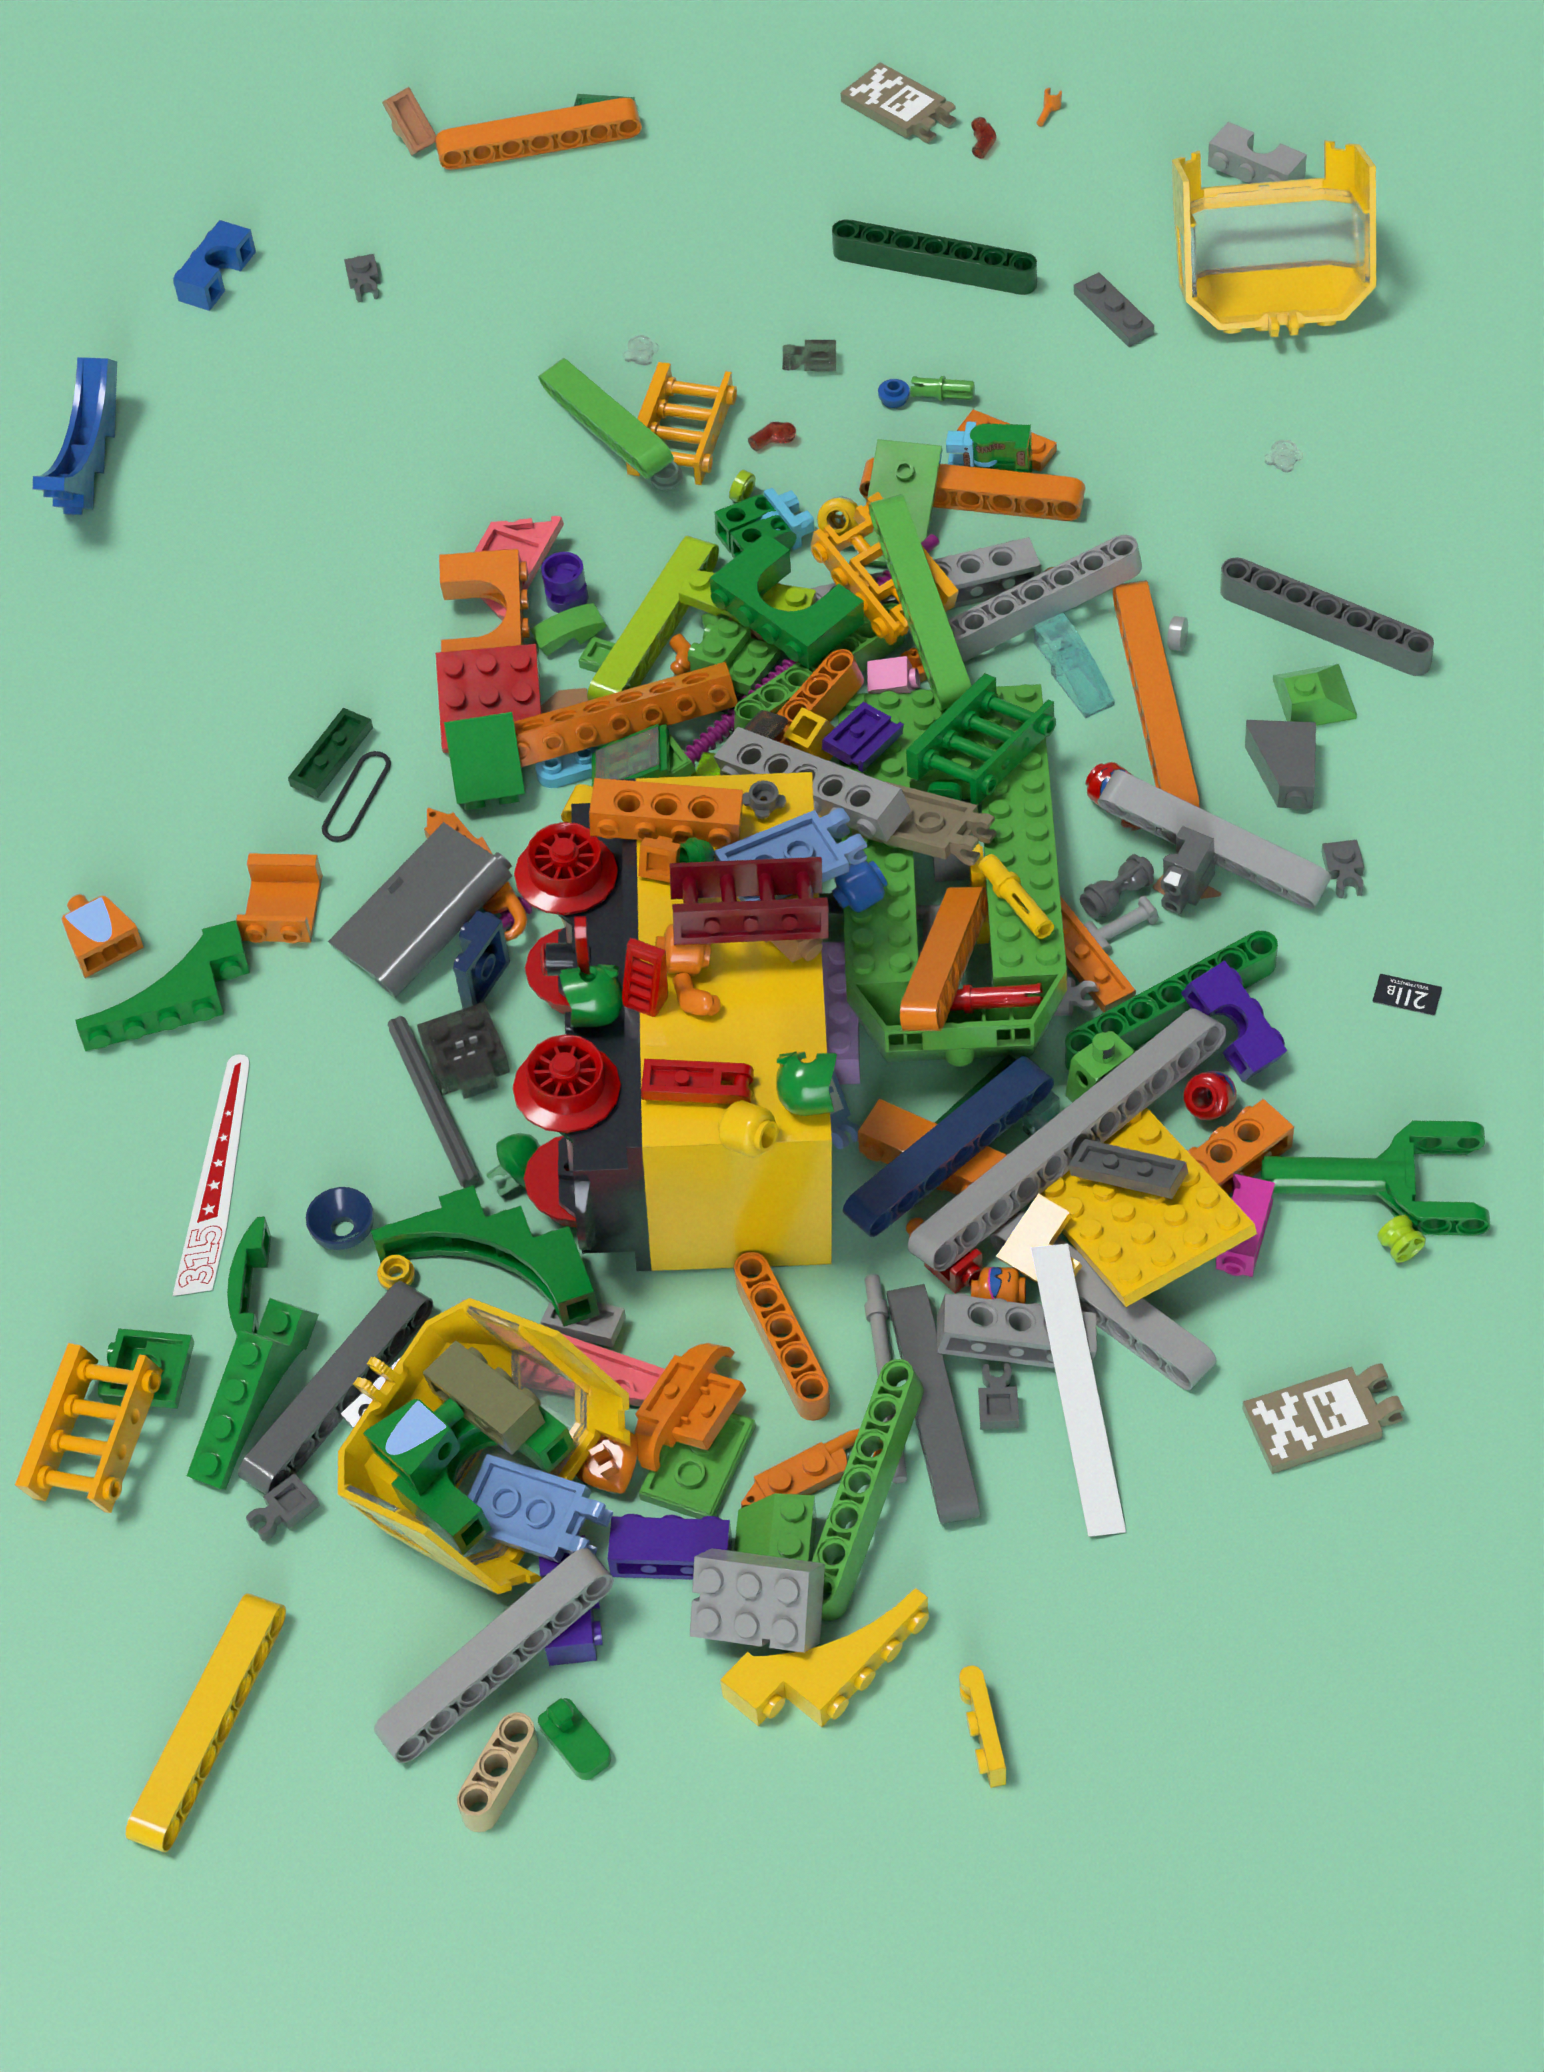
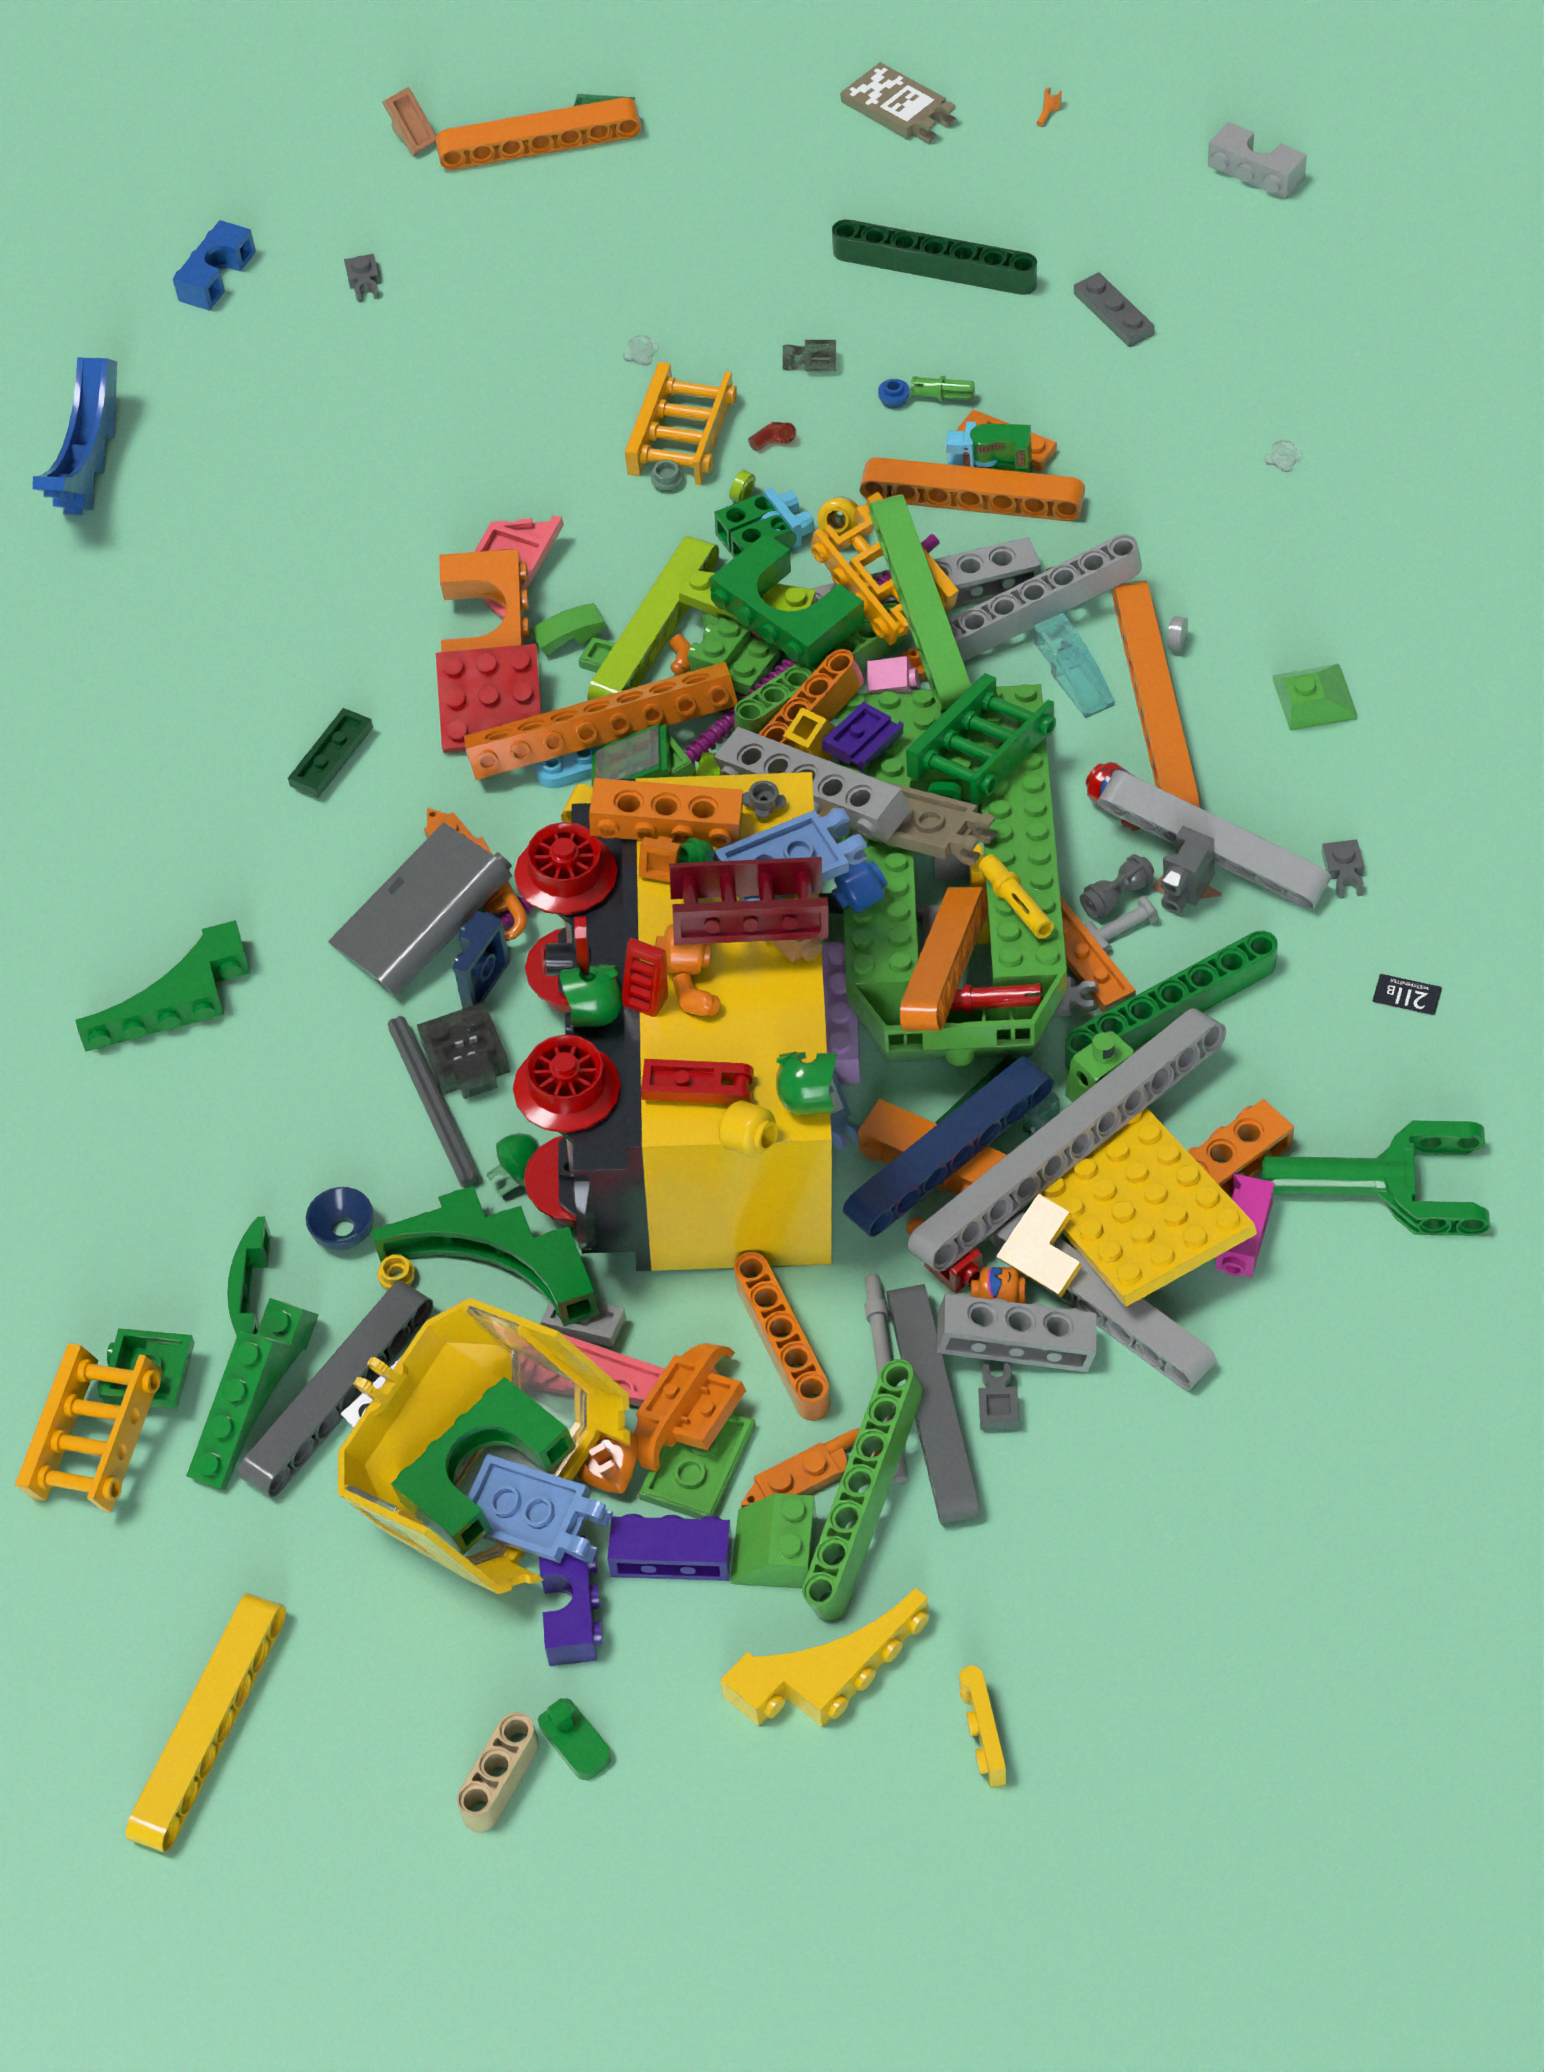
(99, 933): orange torso -> none
(214, 1190): sticker -> none
(281, 898): orange panel -> none
(285, 1503): dark grey plate -> none
(367, 802): black piece -> none
(417, 1441): green torso -> none
(485, 760): green panel -> none
(485, 1396): olive brick -> none
(493, 1655): light grey beam -> none
(564, 581): dark purple wheel -> none
(564, 698): medium nougat sticker -> none
(606, 418): bright green beam -> none
(757, 1600): light grey piece -> none
(767, 724): clear smoke slope -> none
(908, 471): bright green plate -> none
(985, 137): clear red arm -> none
(1078, 1390): white sticker -> none
(1128, 1168): dark grey plate -> none
(1210, 1095): red head -> none
(1222, 993): dark purple arch -> none
(1279, 246): windscreen -> none
(1284, 759): dark grey slope -> none
(1321, 1416): dark tan tile -> none
(1326, 616): dark grey beam -> none
(1401, 1238): lime wheel -> none

